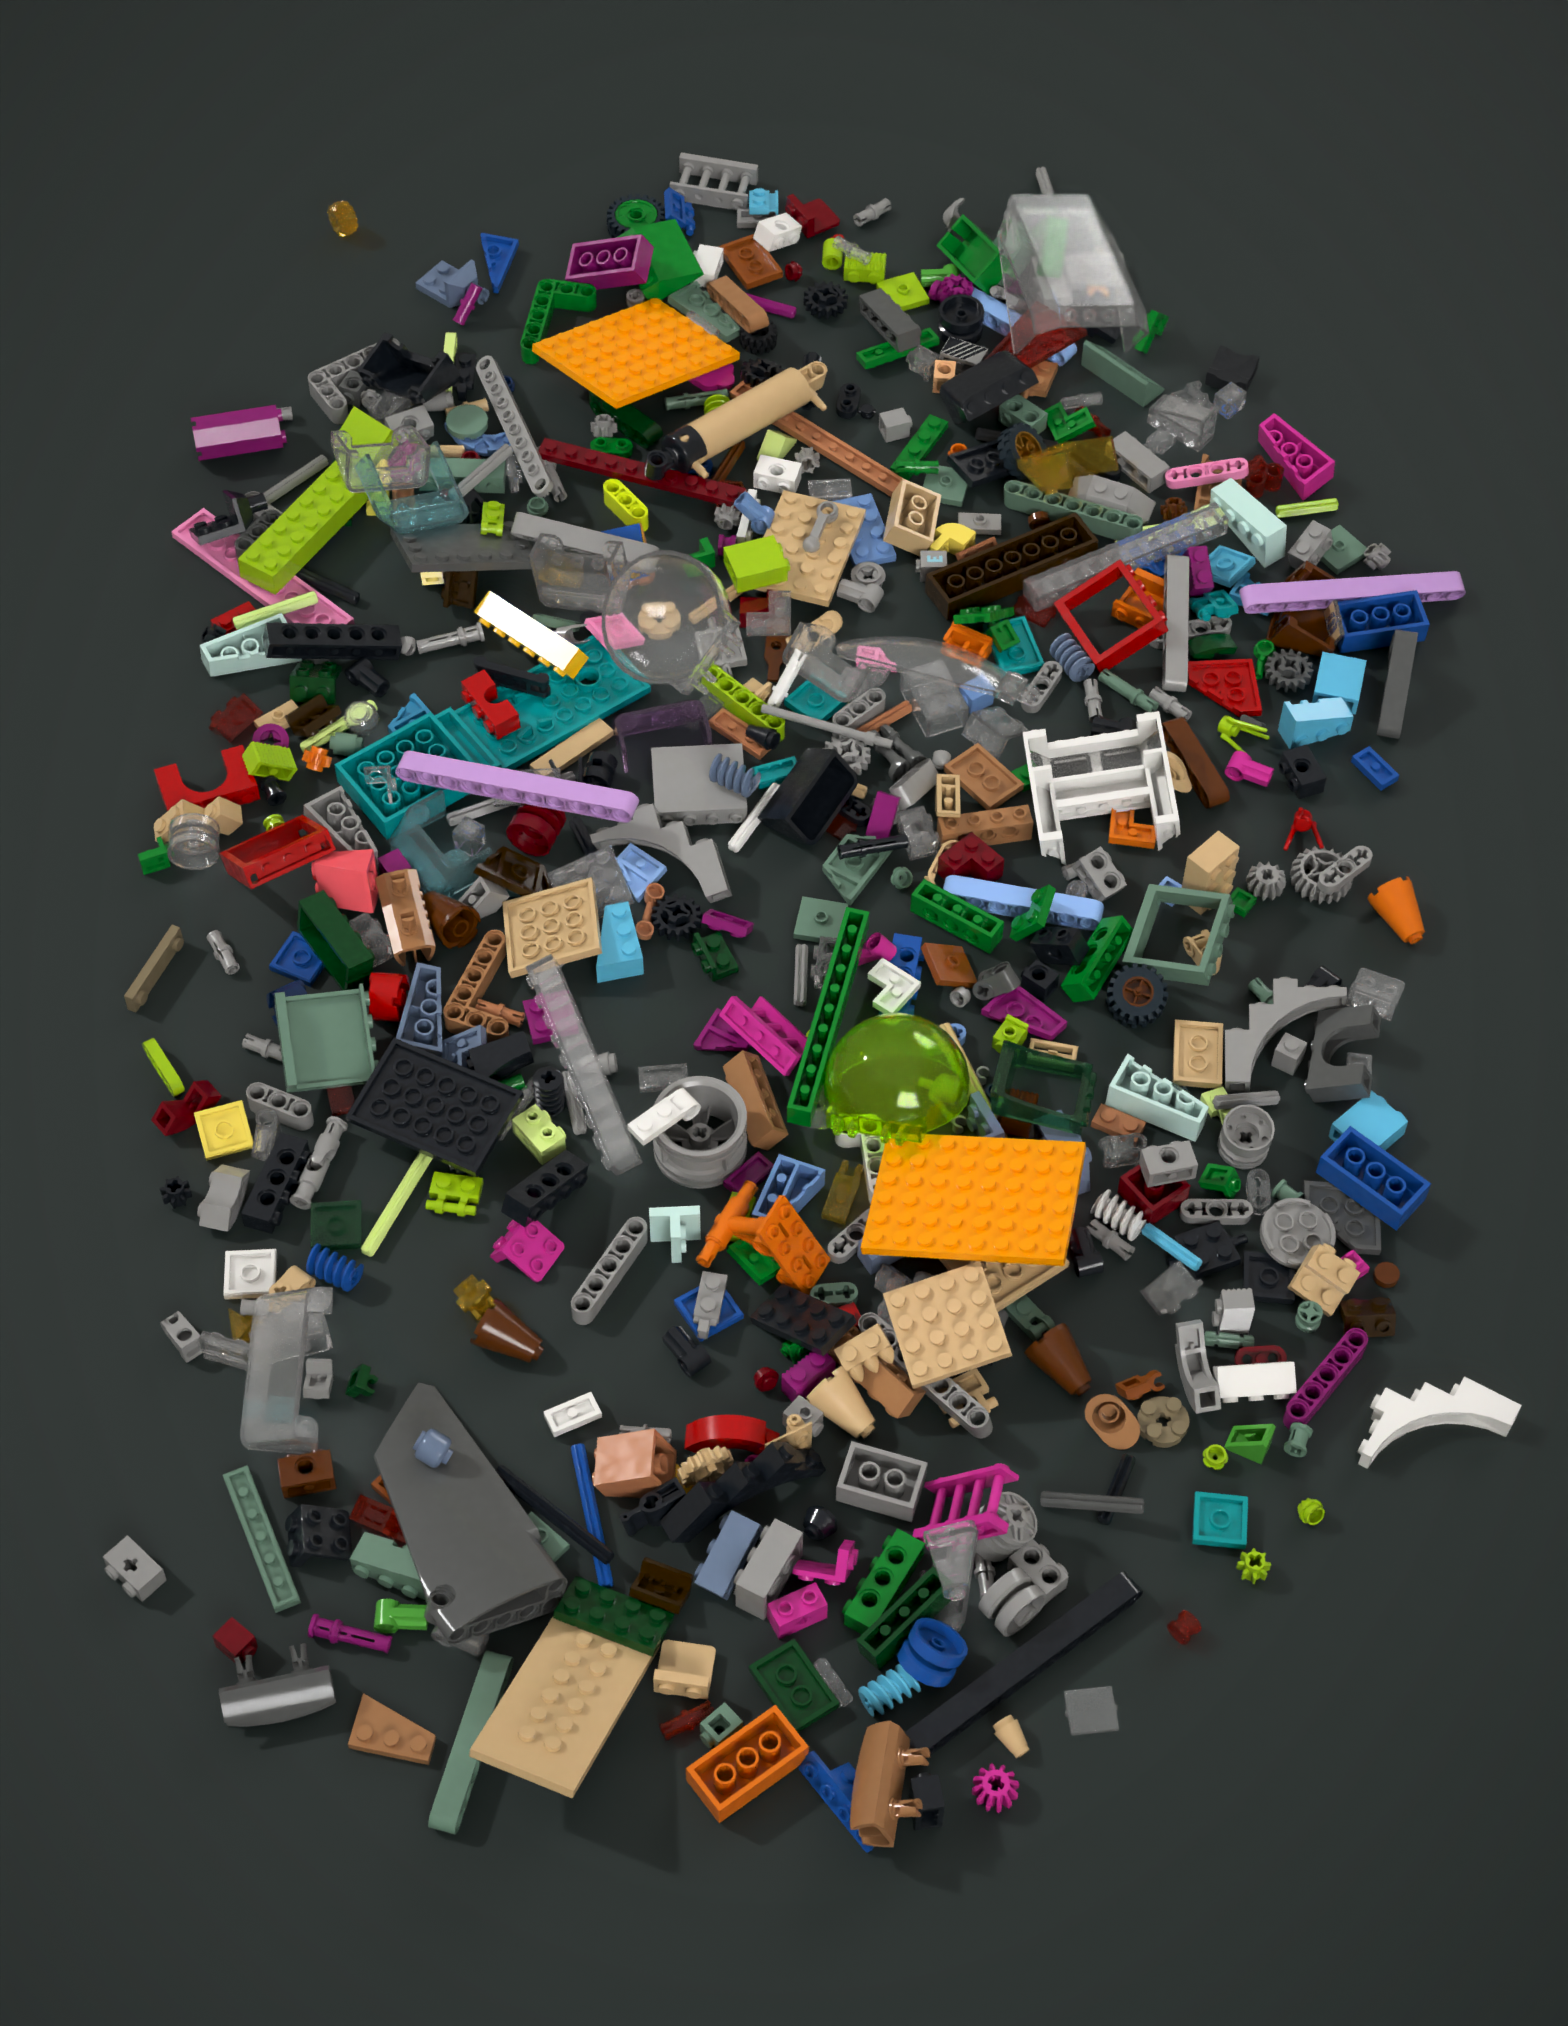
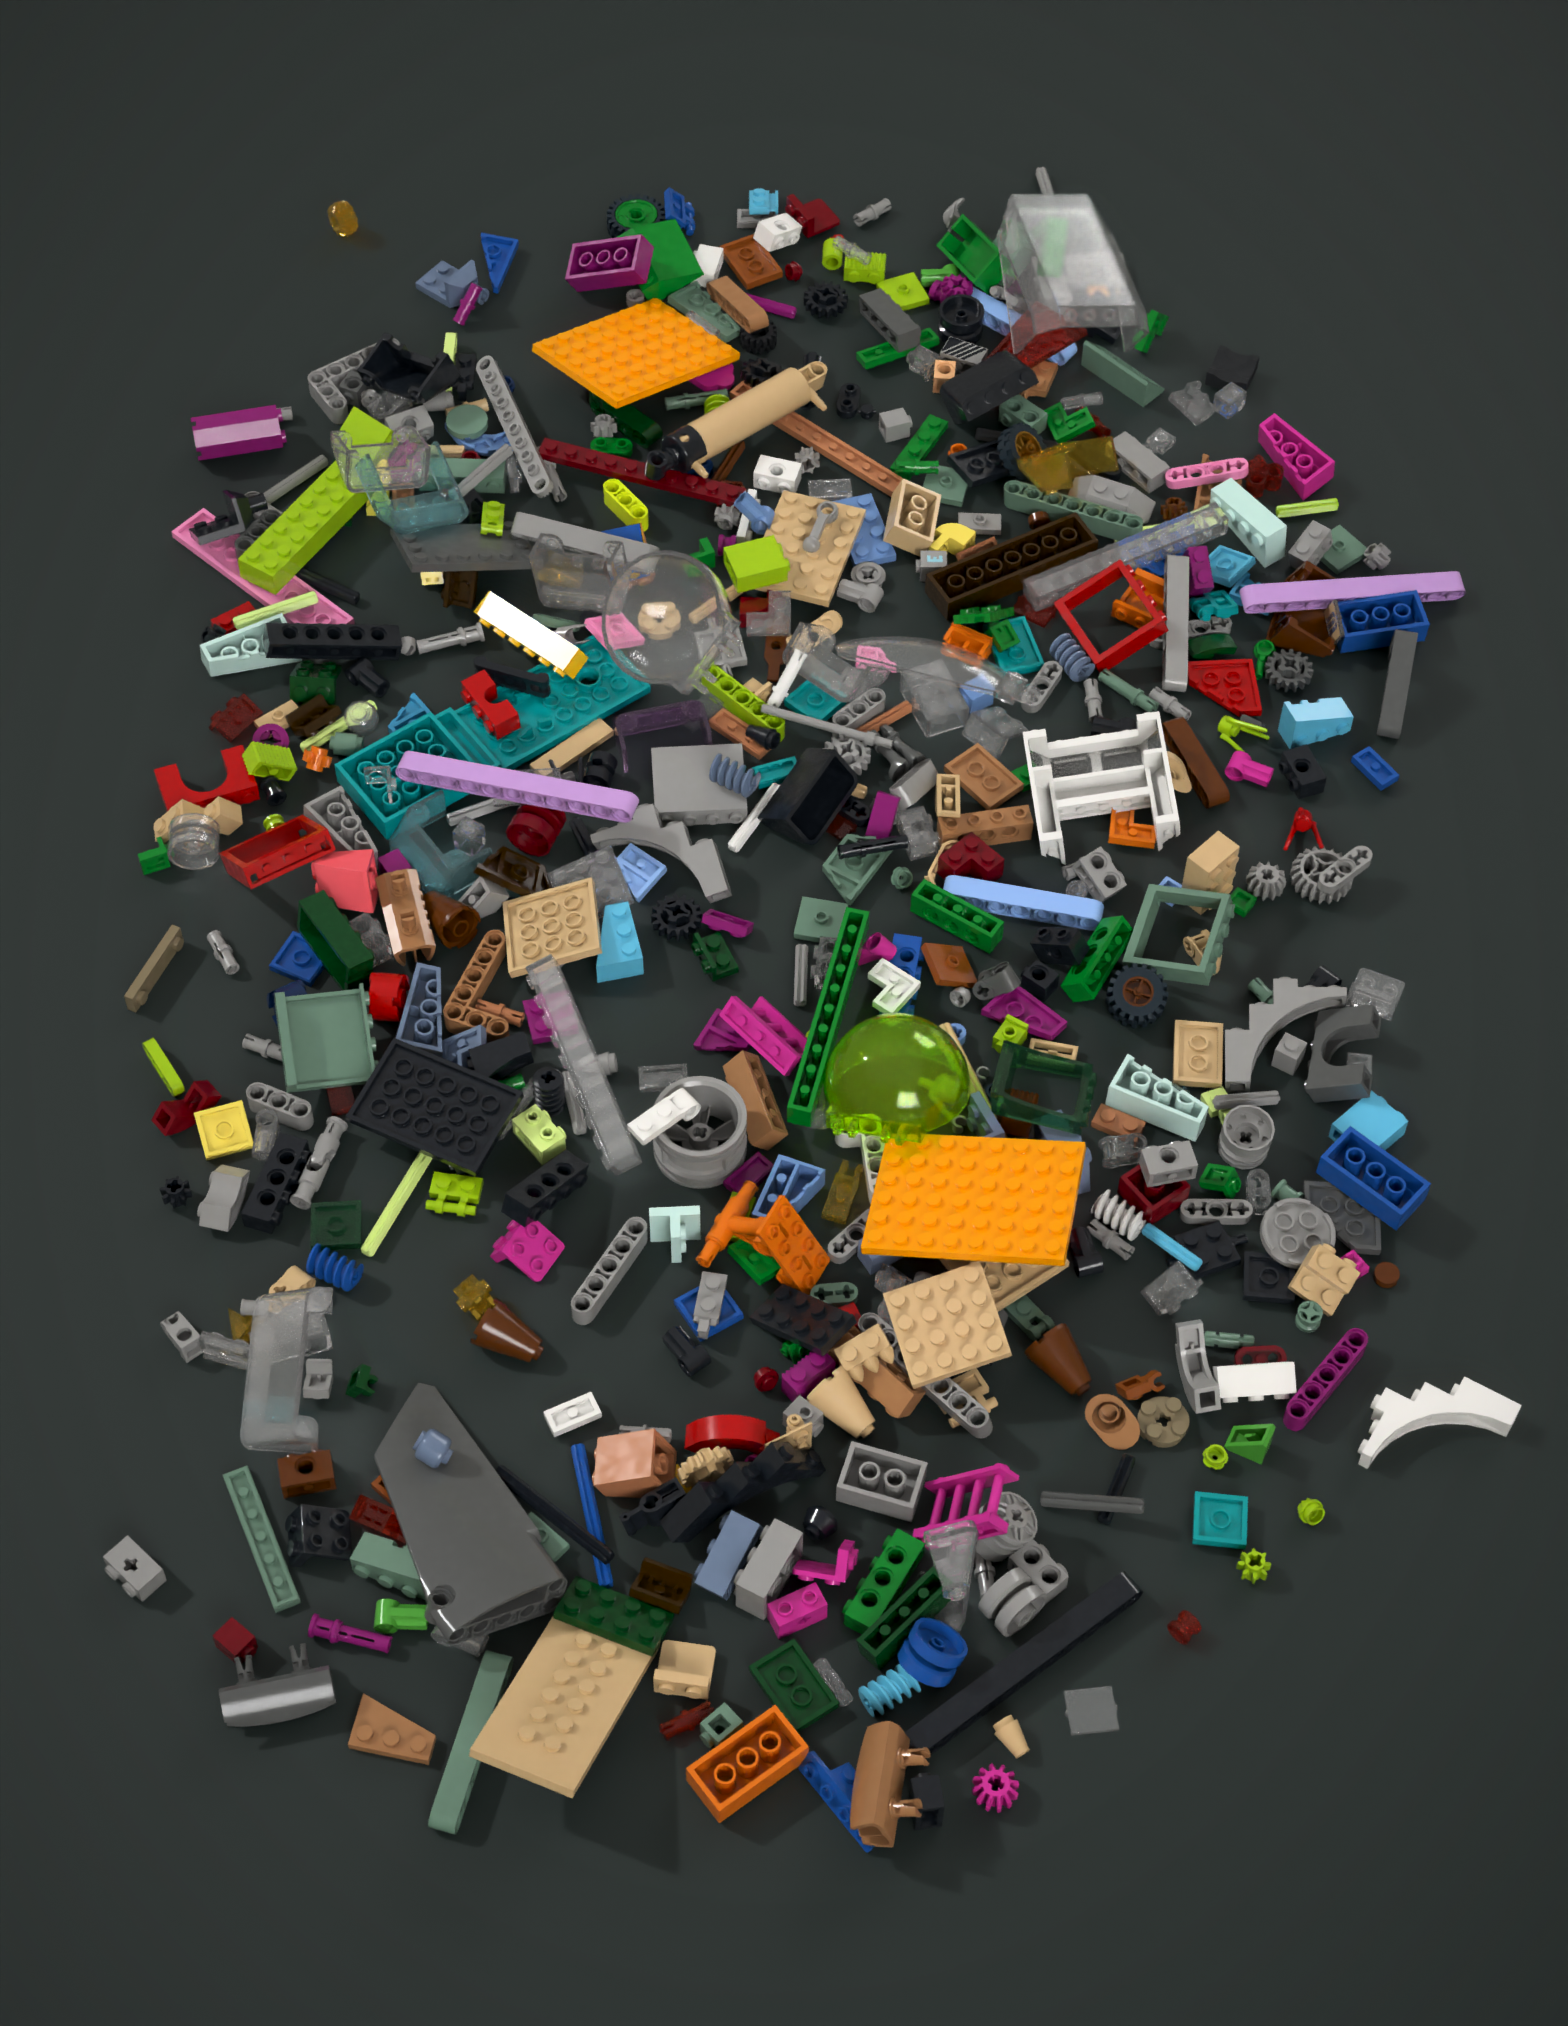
(249, 1273): white tile -> none
(537, 506): sand green plate -> none
(547, 297): green beam -> none
(653, 893): nougat bar -> none
(717, 169): light grey fence -> none
(776, 444): yellowish green slope -> none
(941, 758): light grey hinge -> none
(1036, 916): green plate -> none
(1187, 422): clear wedge -> none
(1234, 1311): light grey brick -> none
(1298, 1439): sand green bush -> none
(1340, 678): medium azure brick -> none
(1372, 1315): dark brown bracket -> none
(1399, 909): orange cone -> none

